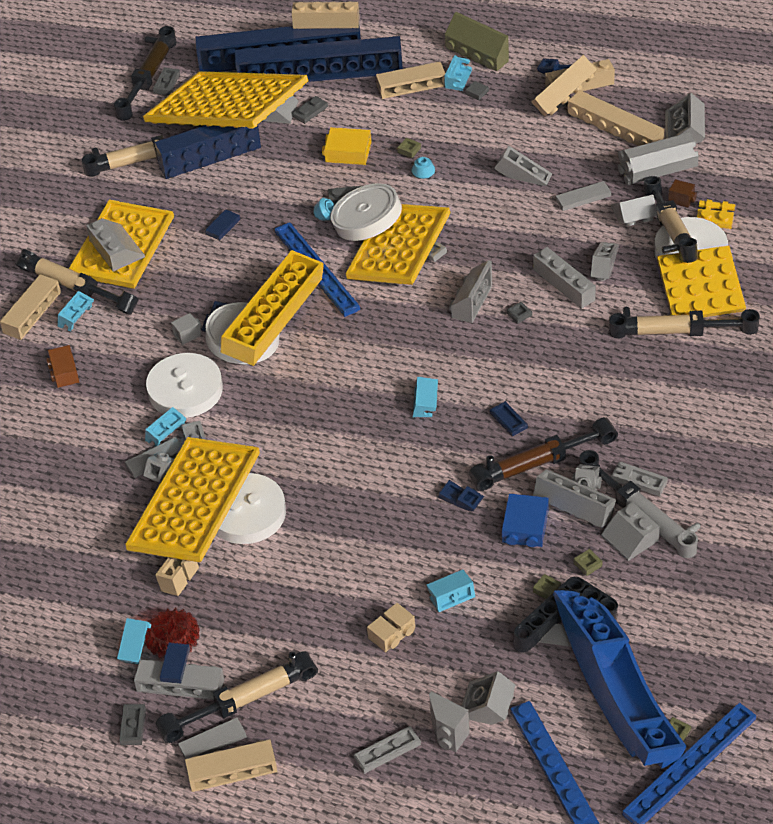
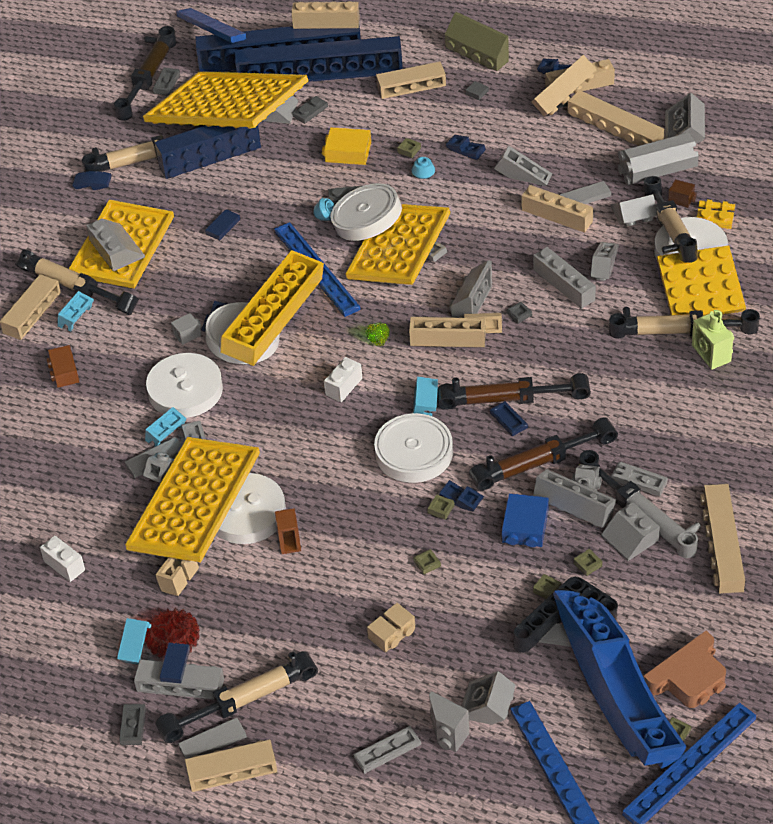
(62, 558): none -> white brick
(94, 179): none -> dark blue slope
(211, 25): none -> blue tile
(288, 531): none -> dark orange piece
(343, 379): none -> white brick
(378, 333): none -> clear neon green cone
(413, 448): none -> white brick
(427, 561): none -> olive tile
(441, 507): none -> olive plate
(447, 332): none -> tan brick
(451, 590): medium azure hinge -> none
(453, 394): none -> black piece
(457, 73): medium azure hinge -> none
(463, 146): none -> dark blue slope
(493, 321): none -> tan plate
(557, 208): none -> tan brick
(689, 673): none -> nougat brick
(712, 339): none -> yellowish green brick
(723, 539): none -> tan brick

